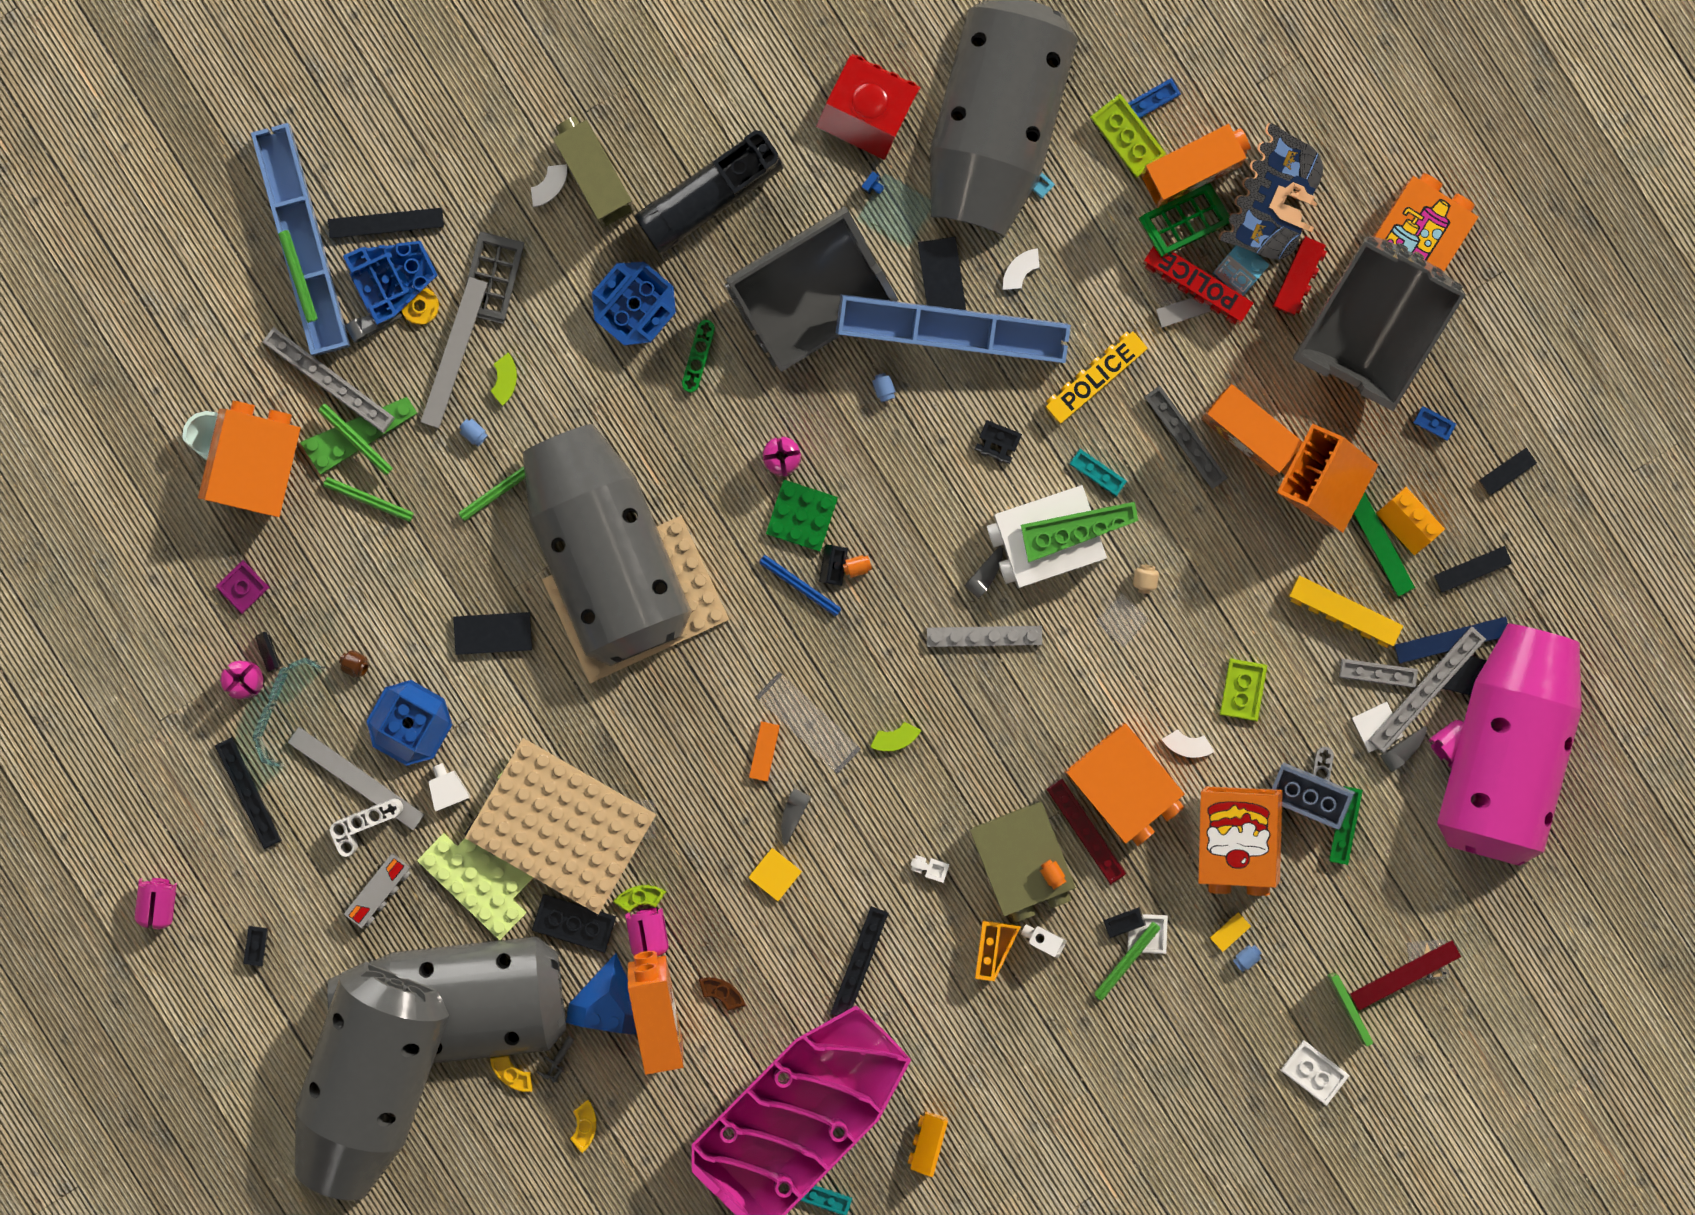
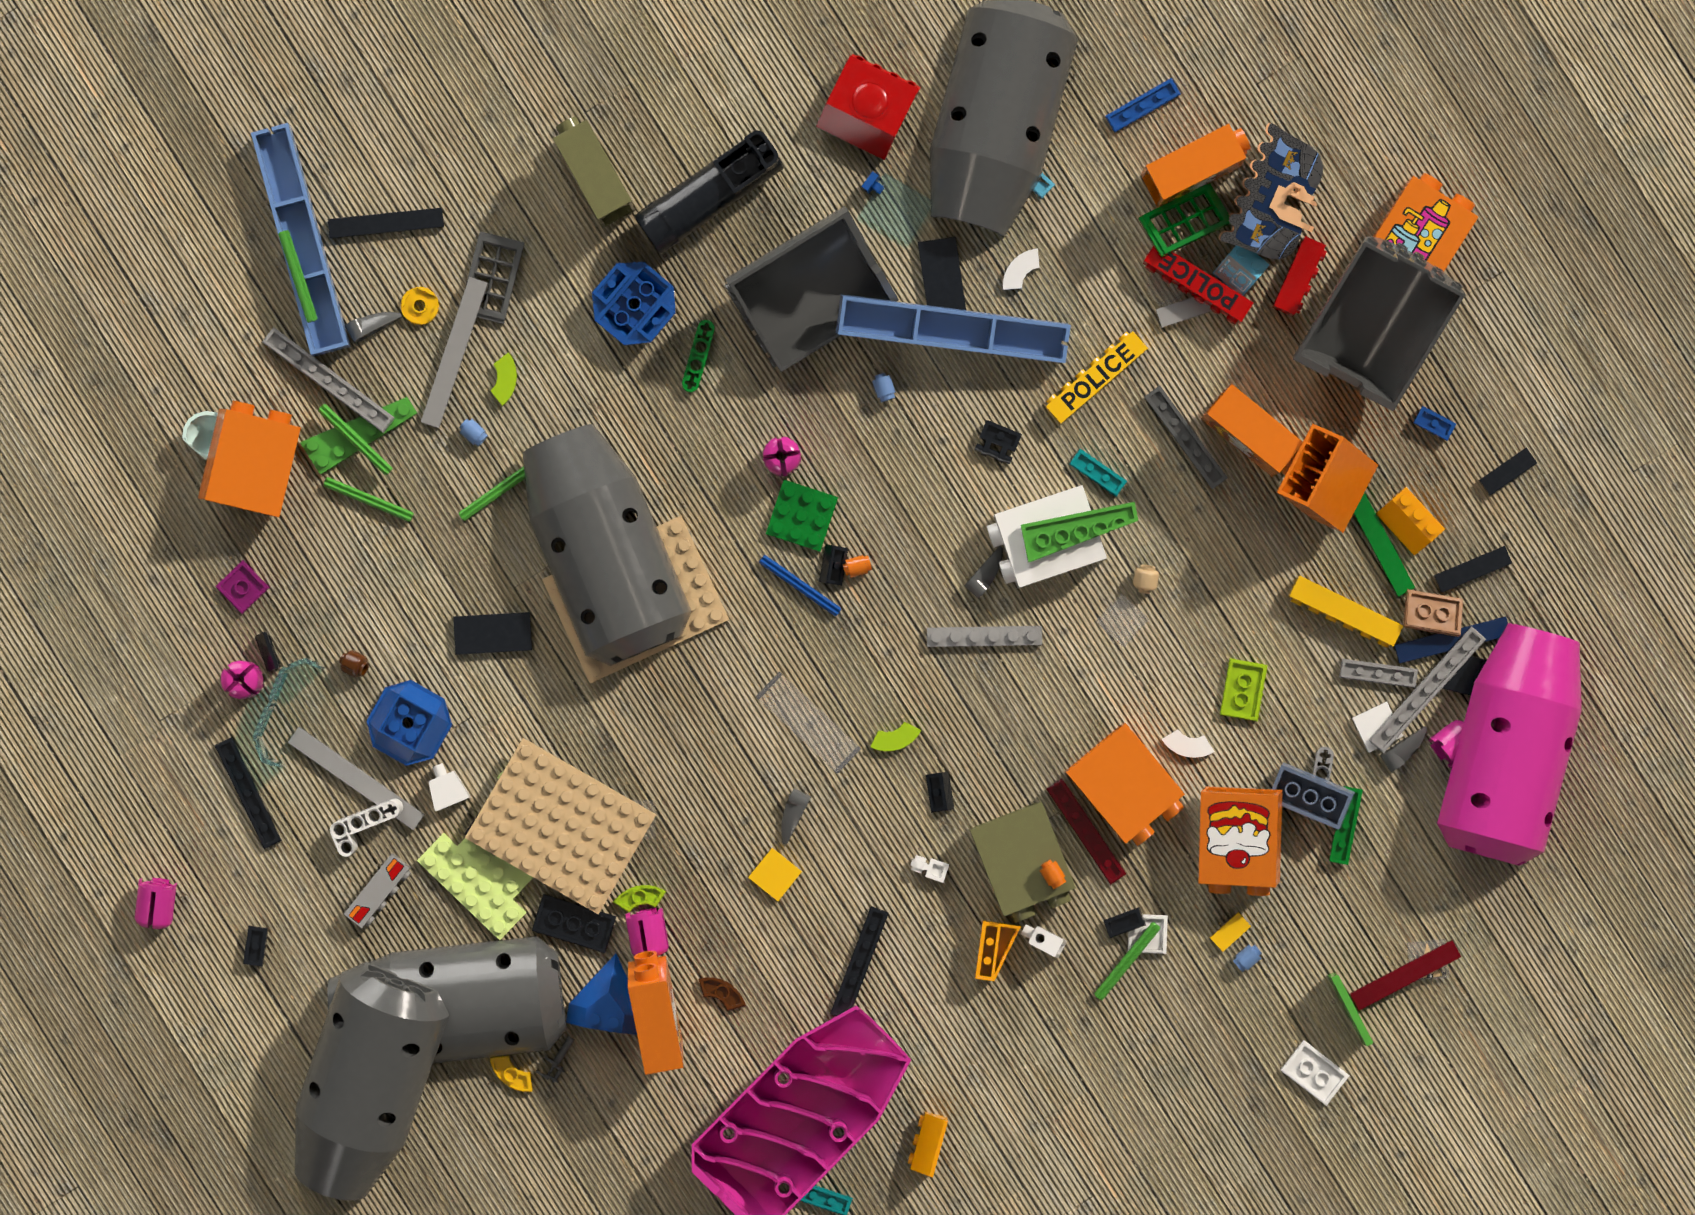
(389, 276): blue wedge -> none
(550, 186): white tile -> none
(585, 1127): yellow tile -> none
(764, 751): orange tile -> none
(939, 792): none -> black slope
(1127, 134): lime tile -> none
(1433, 613): none -> medium nougat tile

